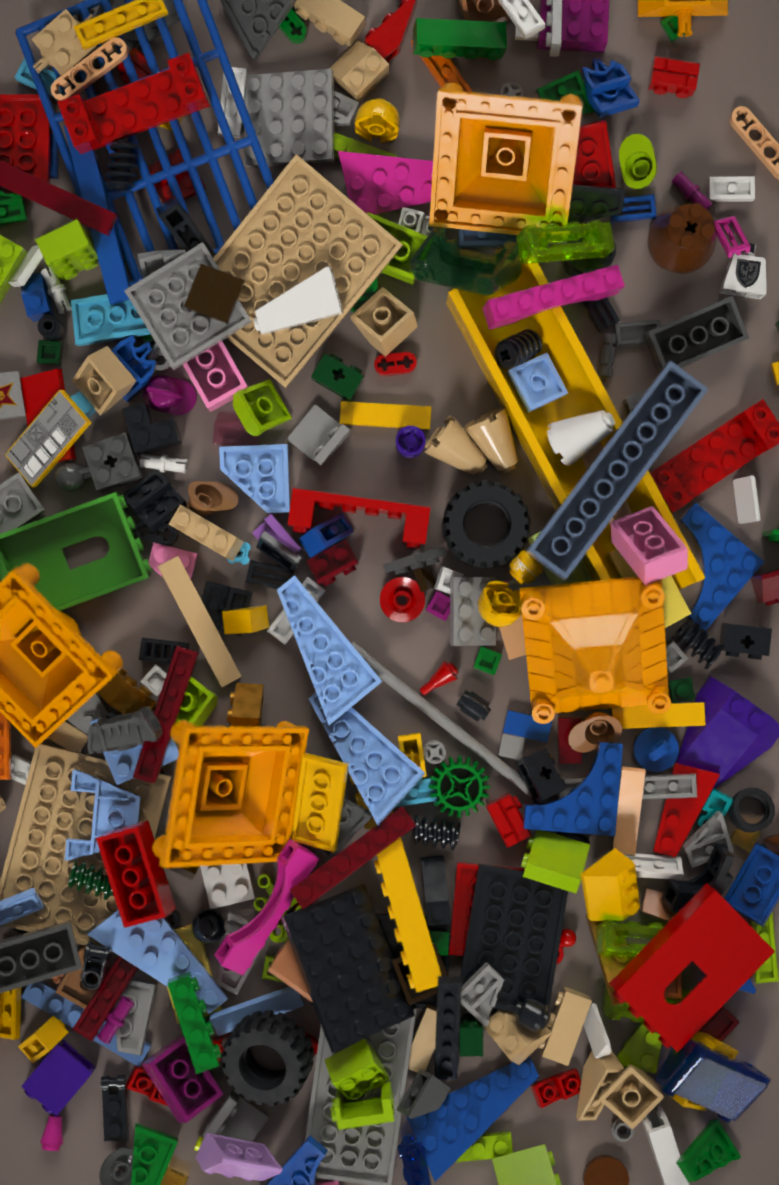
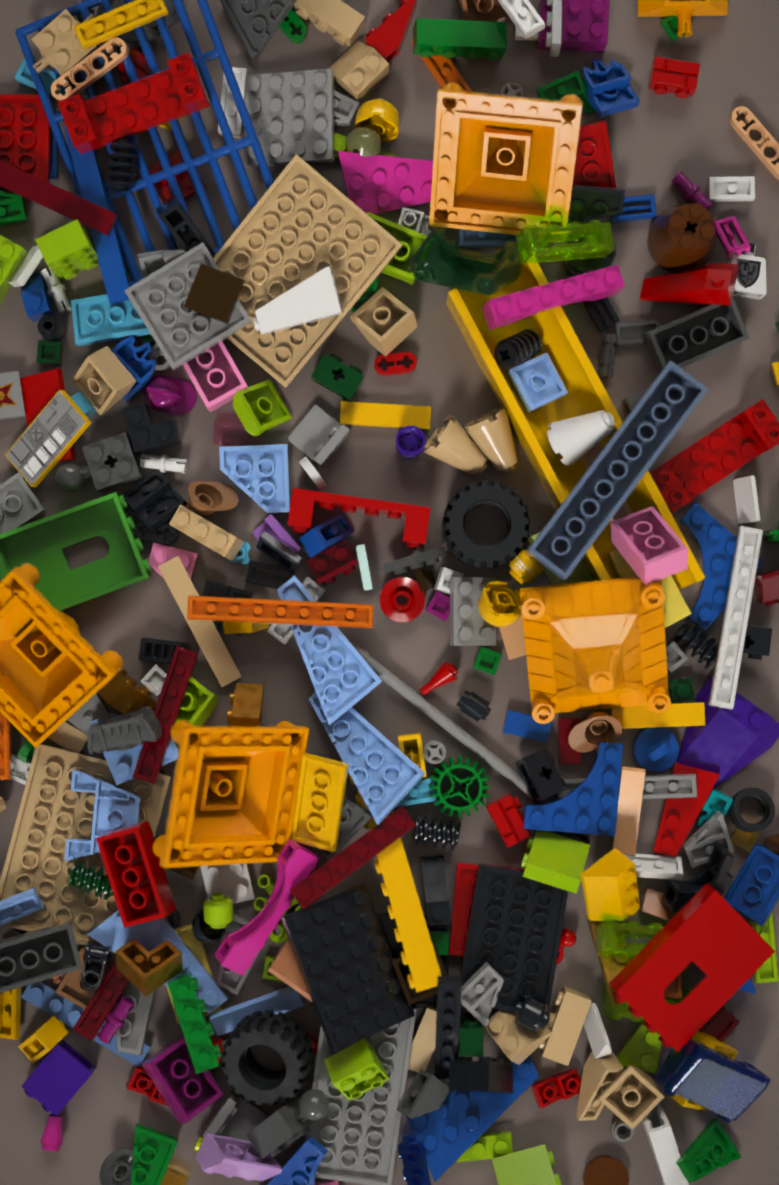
(26, 751): none -> green tile
(114, 1108): black plate -> none
(149, 969): none -> pearl gold brick
(218, 910): none -> lime head
(280, 612): none -> orange tile
(288, 1123): none -> dark grey brick
(312, 473): none -> white piece
(363, 1111): lime panel -> none
(364, 567): none -> light aqua tile
(365, 140): none -> olive hair
(484, 1075): none -> black brick
(511, 746): light grey tile -> none
(637, 161): lime piece -> none
(697, 285): none -> red wedge
(735, 617): none -> white tile

